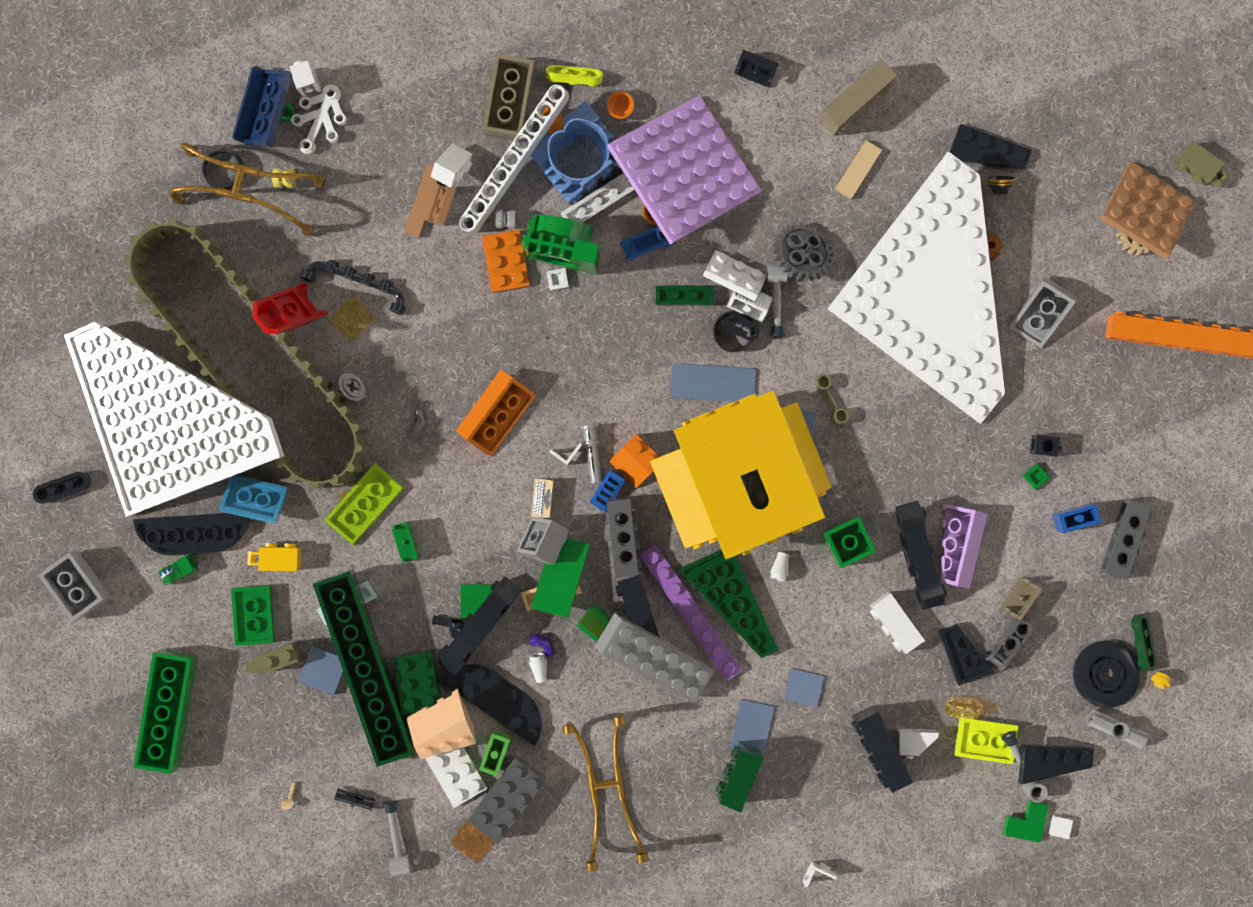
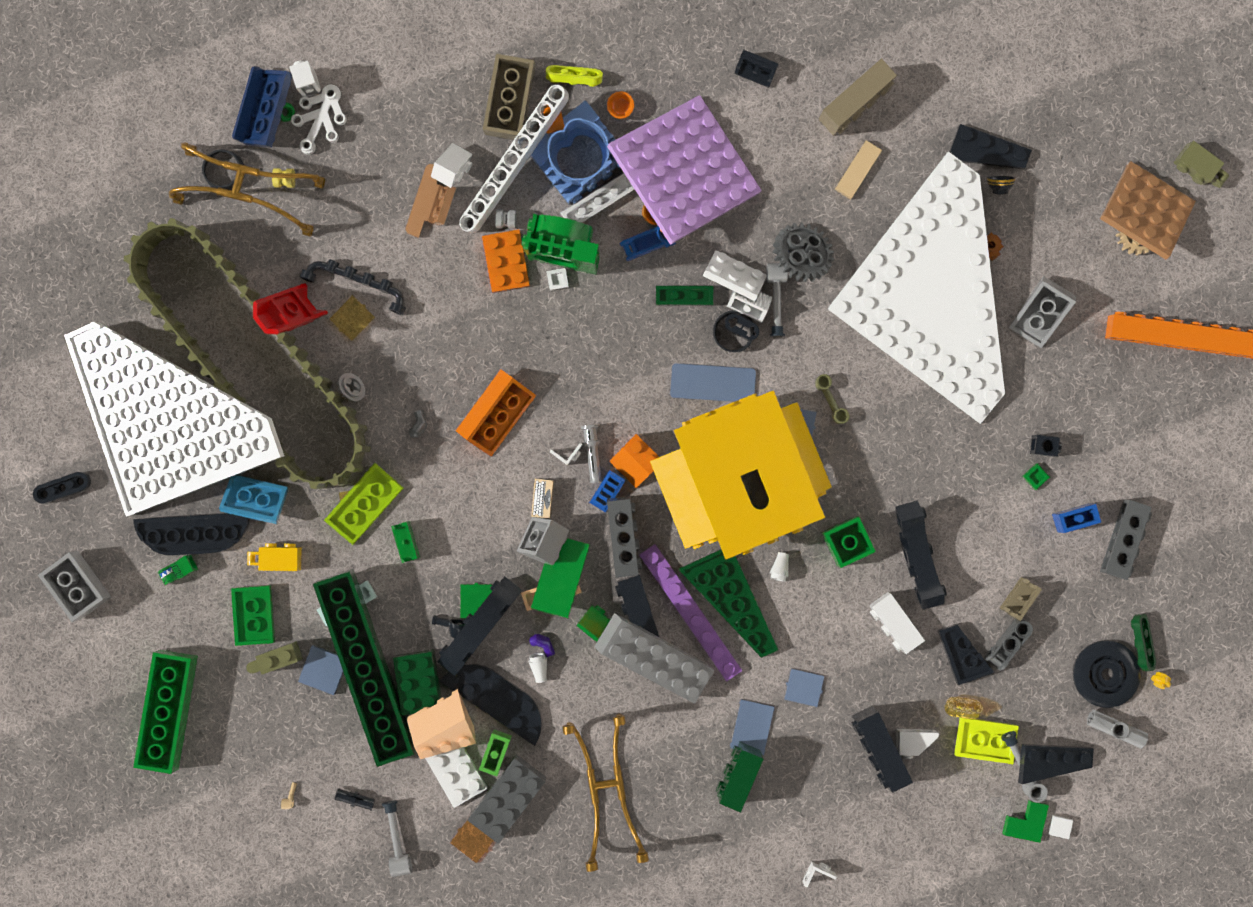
(961, 544): lavender wedge -> none

